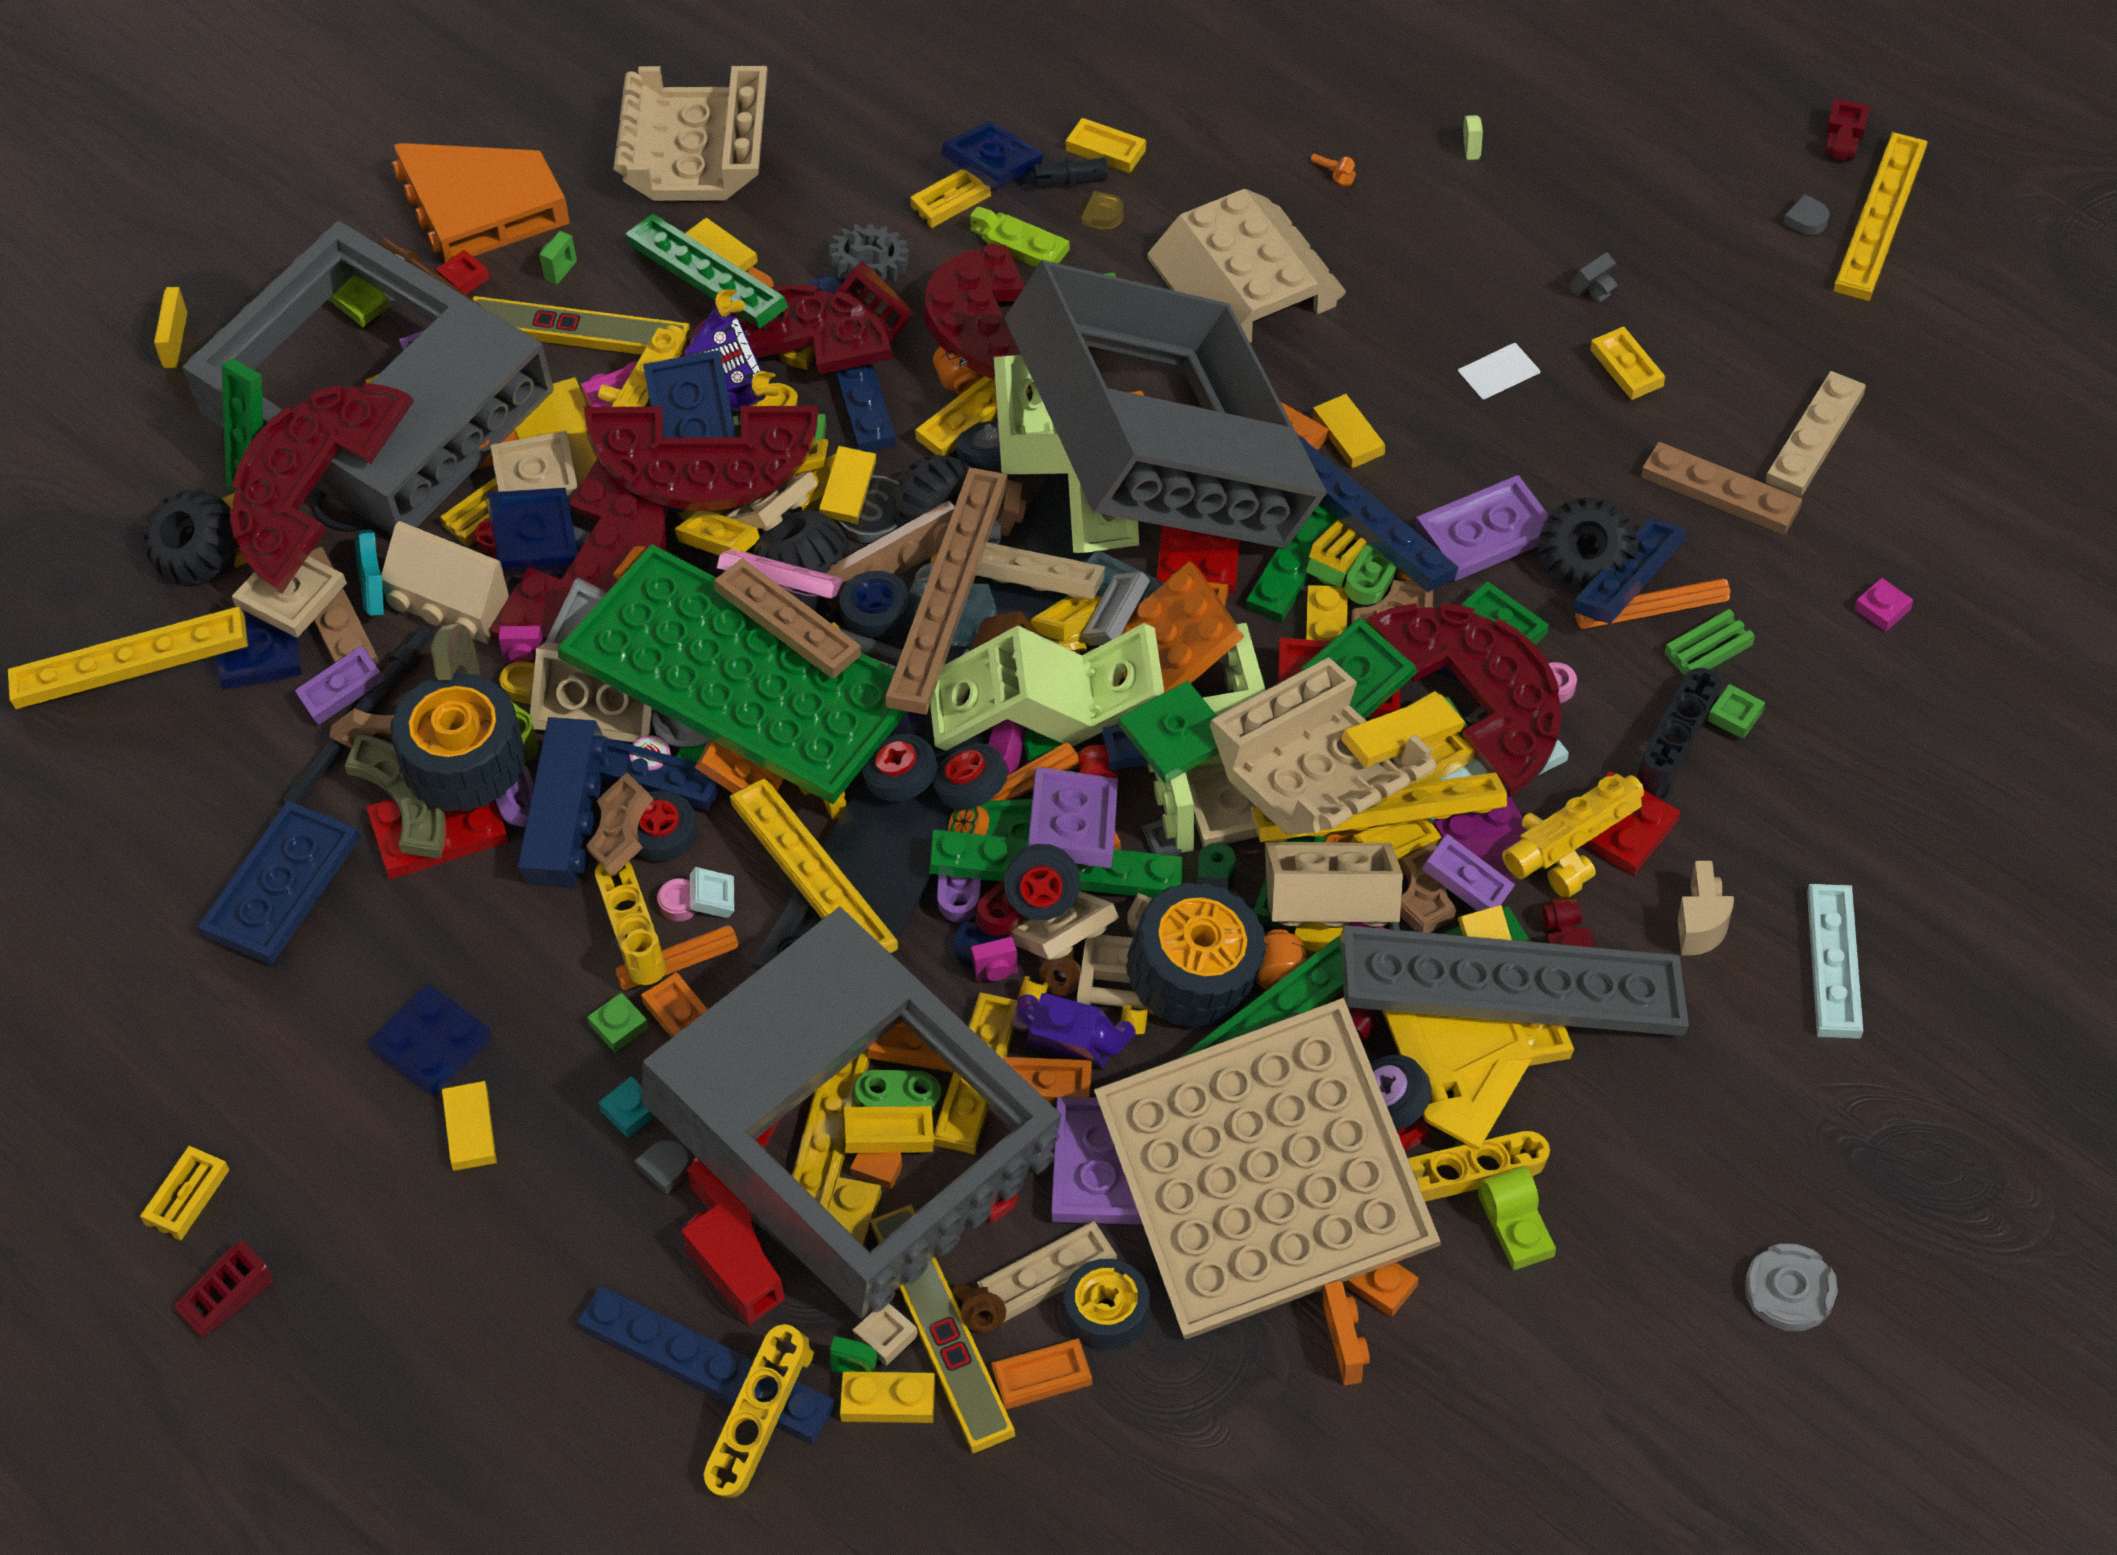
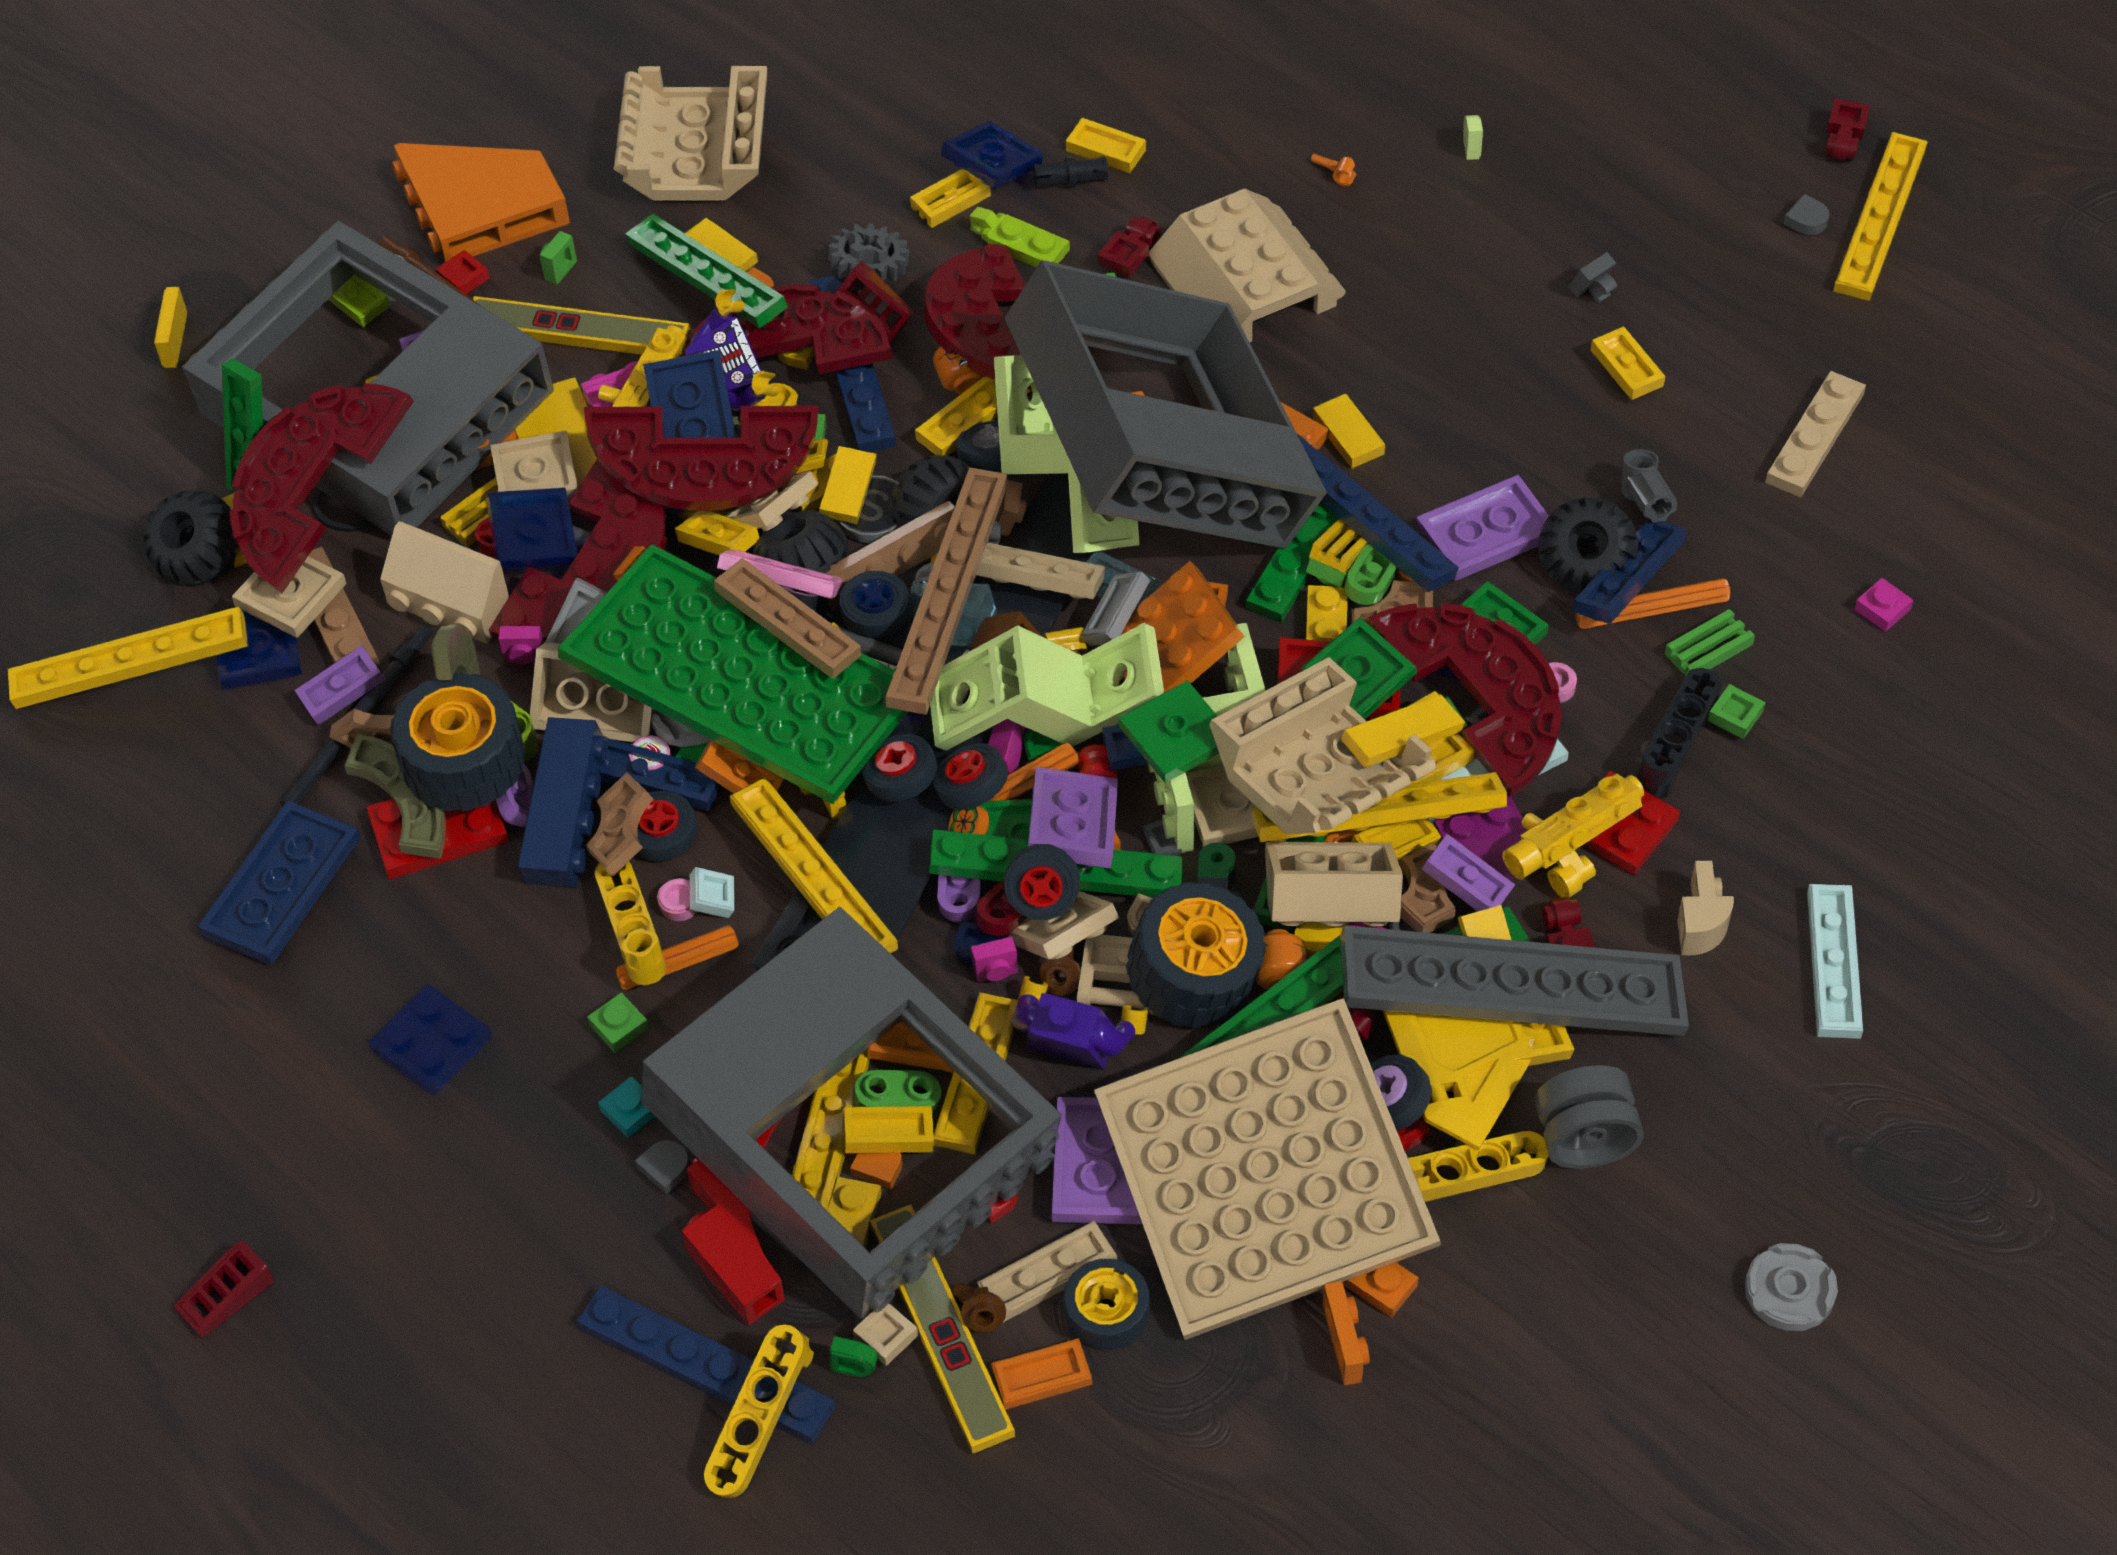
(192, 1195): yellow tile -> none
(369, 572): teal tile -> none
(469, 1126): yellow tile -> none
(518, 681): yellow tile -> none
(673, 1004): orange plate -> none
(887, 1397): yellow plate -> none
(1055, 1076): orange plate -> none
(1065, 617): yellow tile -> none
(1103, 211): clear yellow tile -> none
(1128, 250): none -> dark red plate
(1211, 554): red plate -> none
(1499, 371): white sticker -> none
(1513, 1212): lime plate -> none
(1589, 1117): none -> dark grey wheel
(1646, 485): none -> dark grey piece
(1721, 488): medium nougat plate -> none

